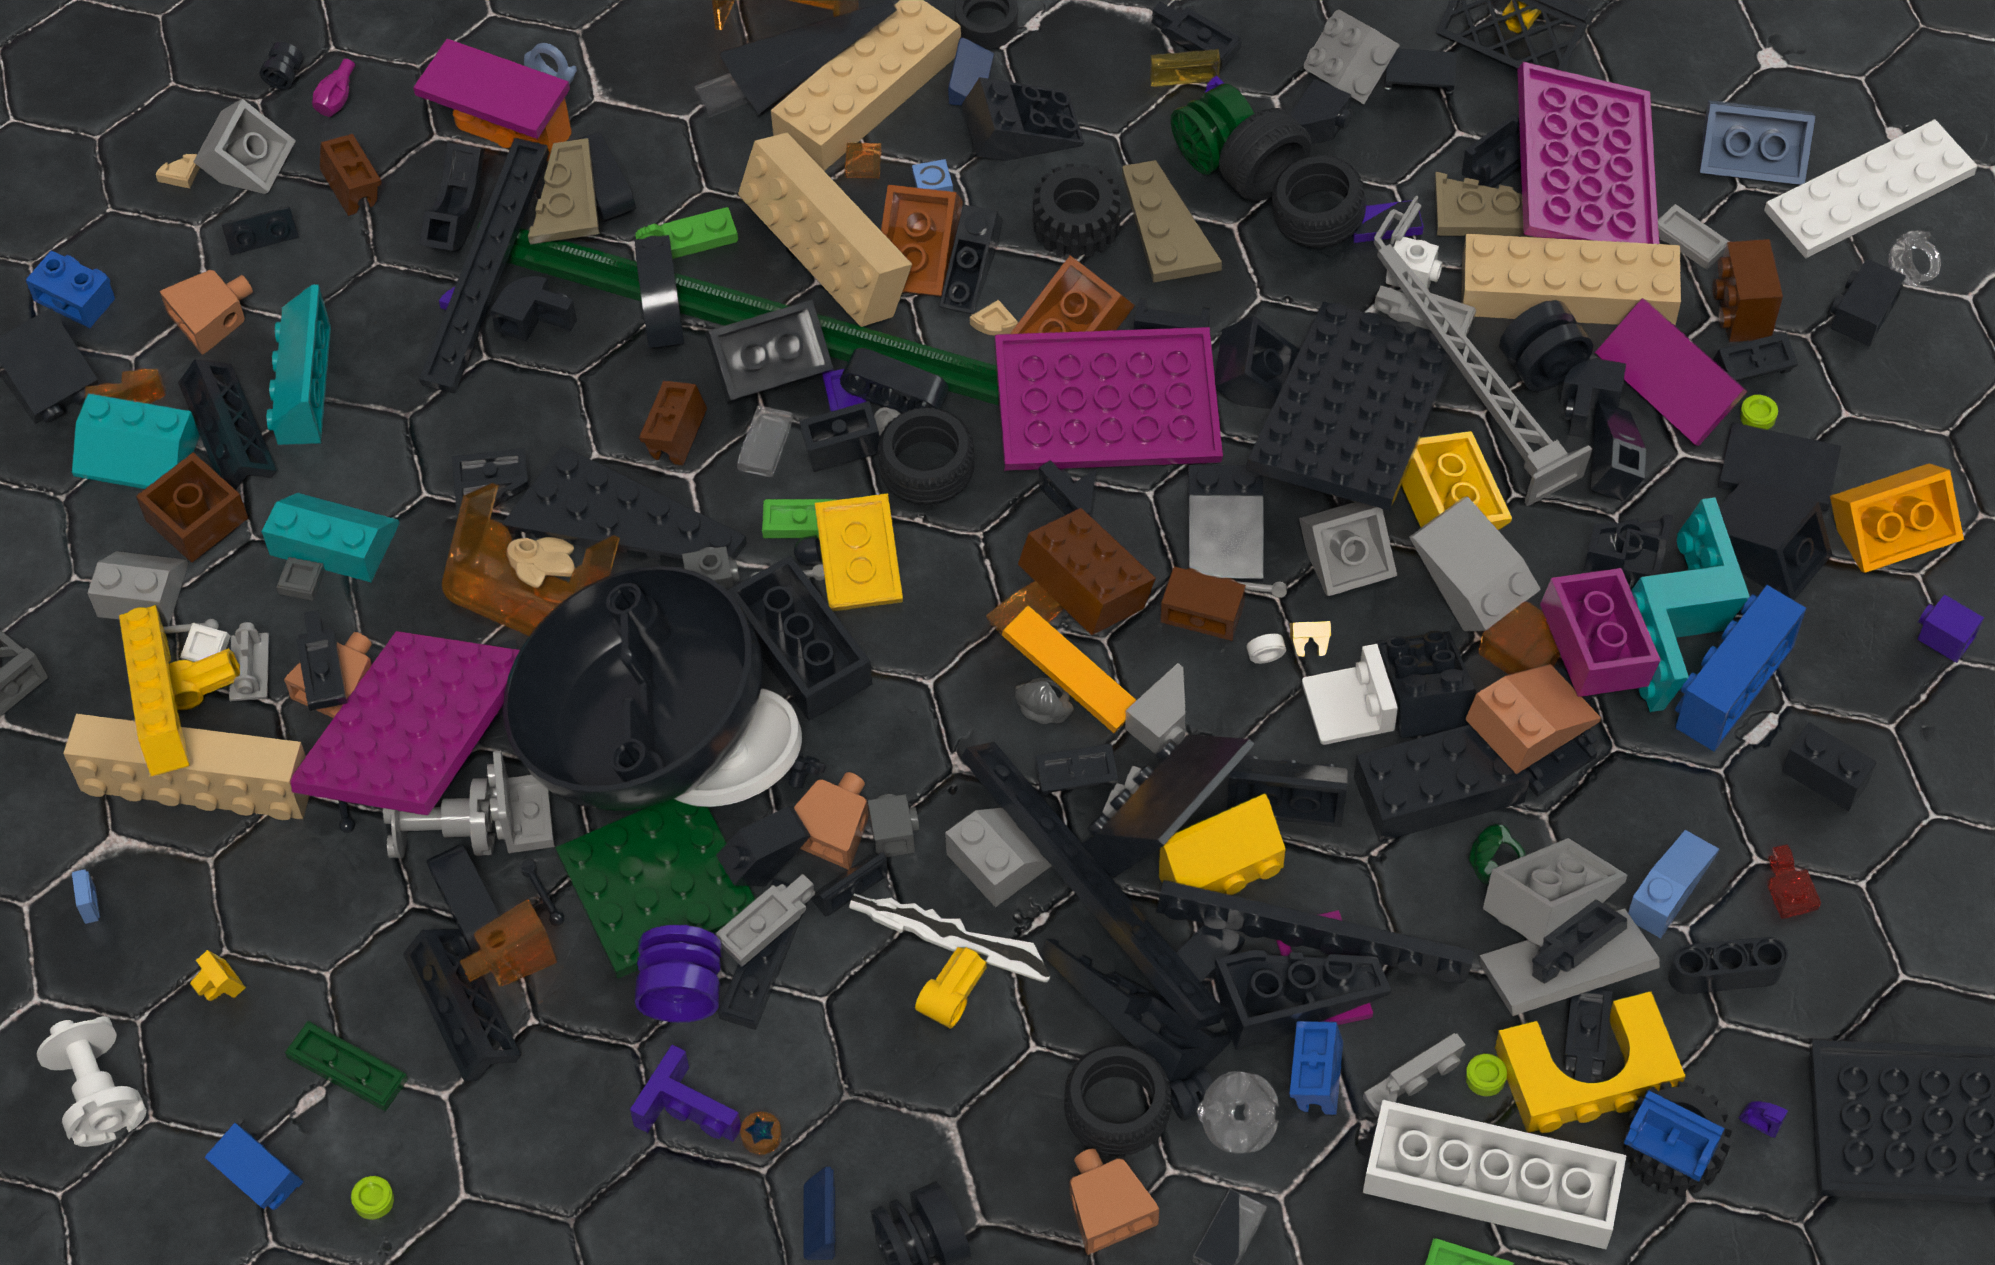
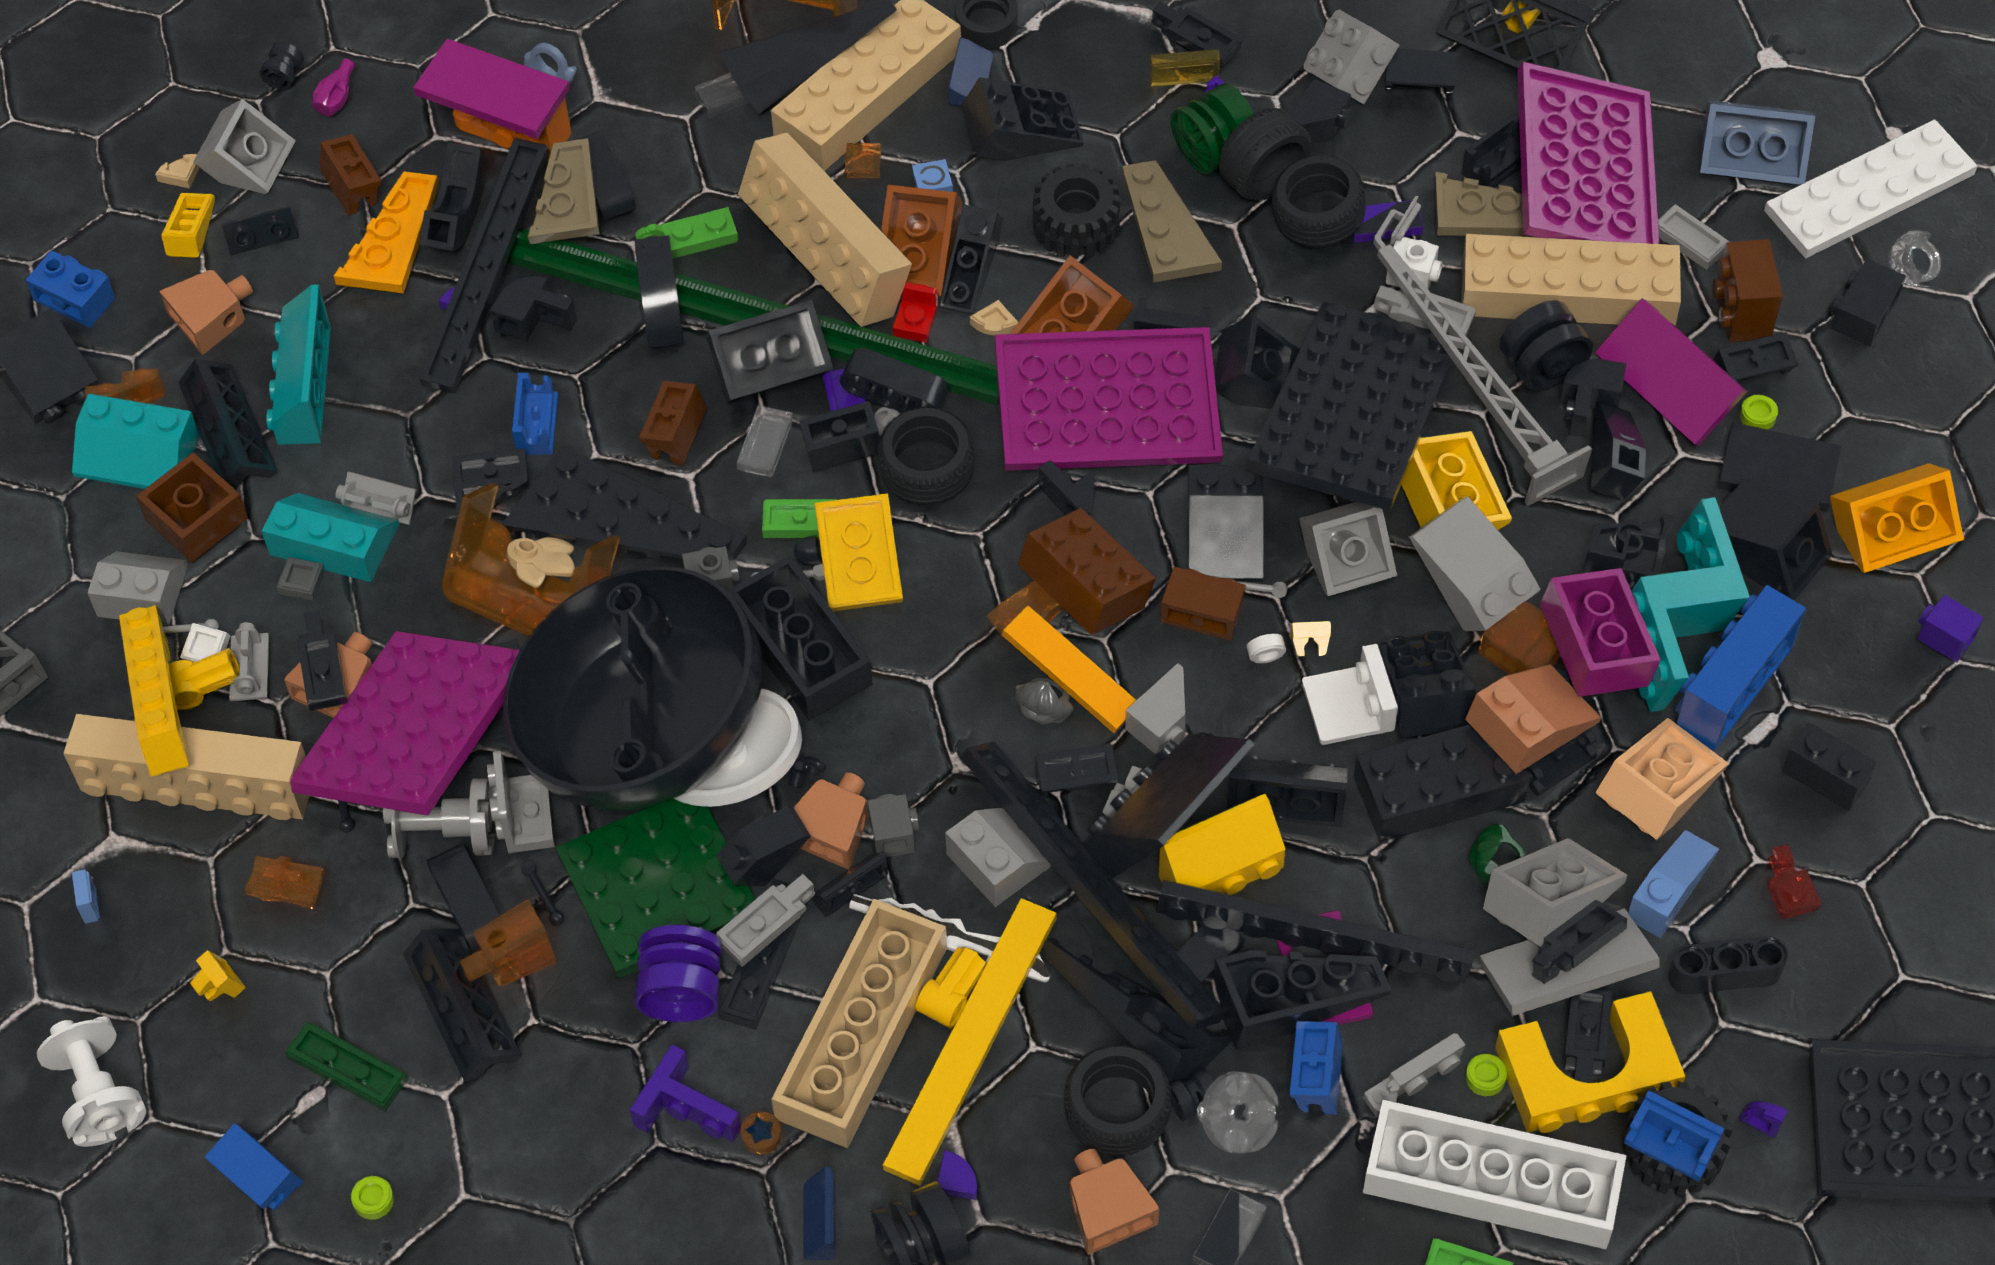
(187, 229): none -> yellow slope
(285, 881): none -> clear orange hips
(377, 496): none -> light grey hinge
(392, 239): none -> light orange wing
(535, 415): none -> blue hinge
(859, 1023): none -> tan brick
(916, 312): none -> red bracket
(957, 1177): none -> dark purple tile
(969, 1042): none -> yellow tile
(1660, 778): none -> light nougat slope

